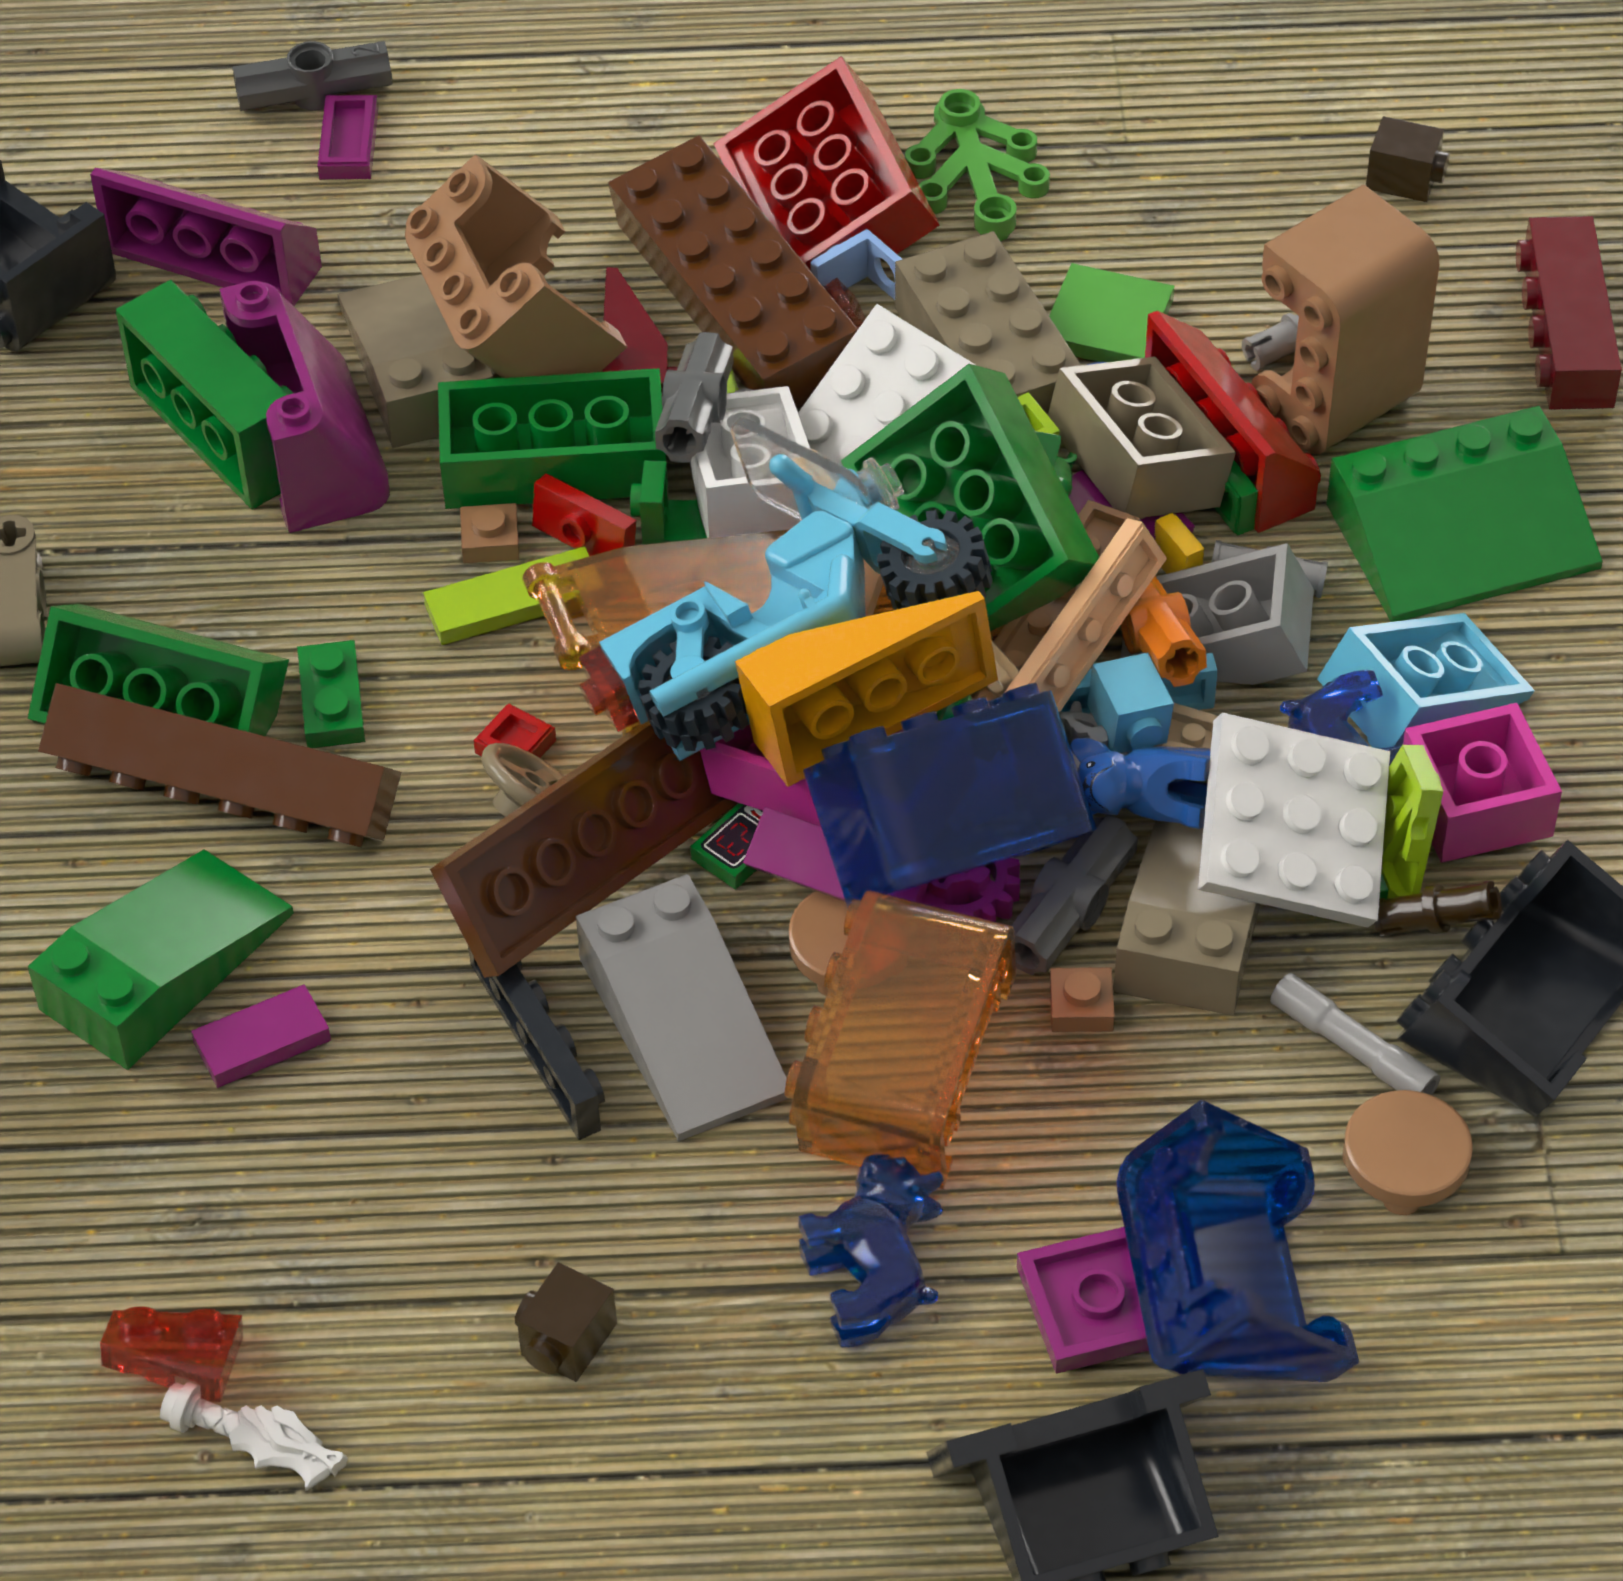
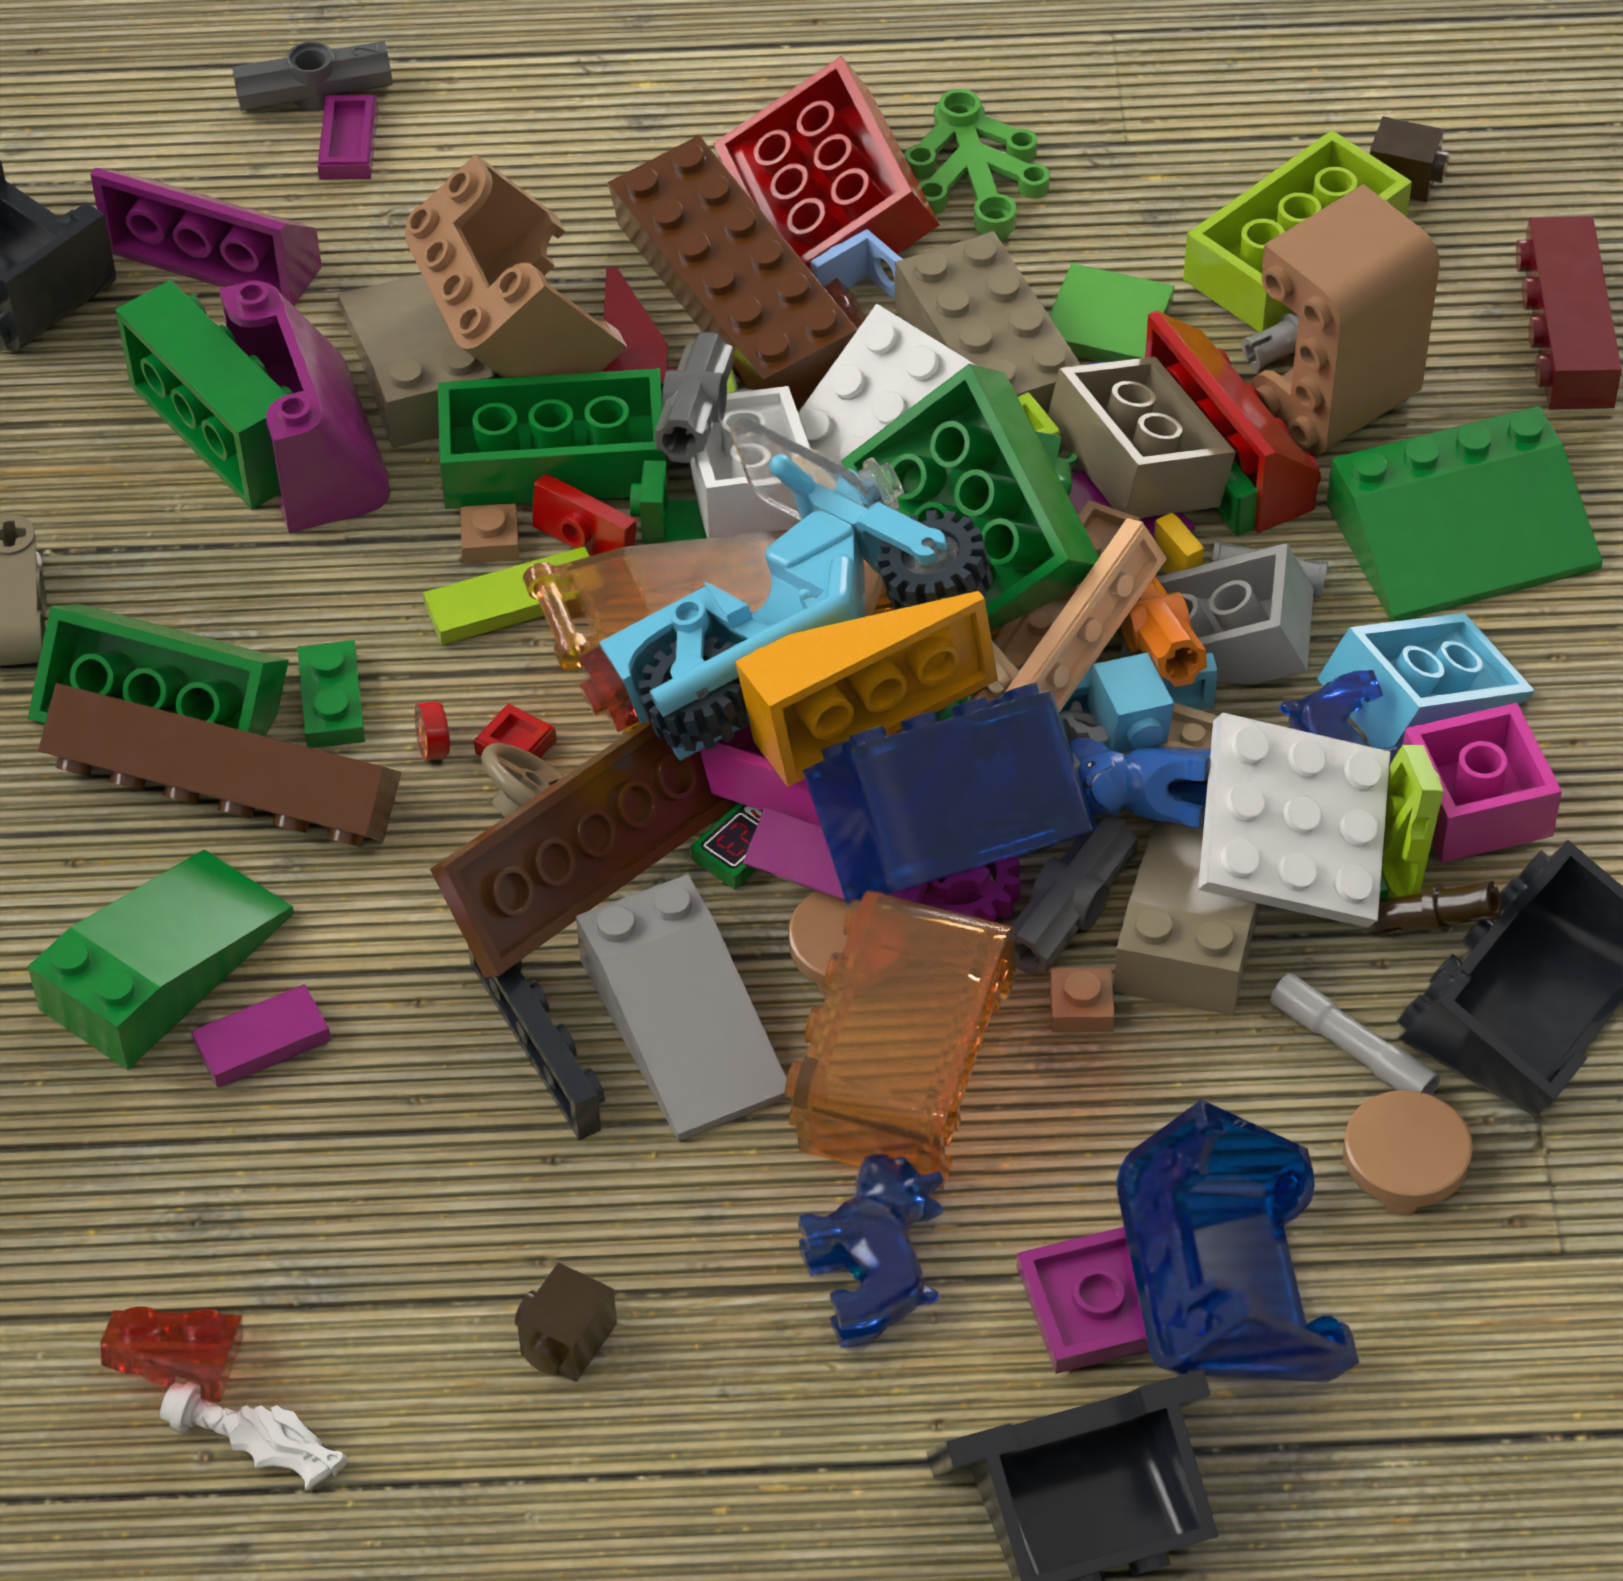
(432, 730): none -> red tile
(1228, 247): none -> lime brick

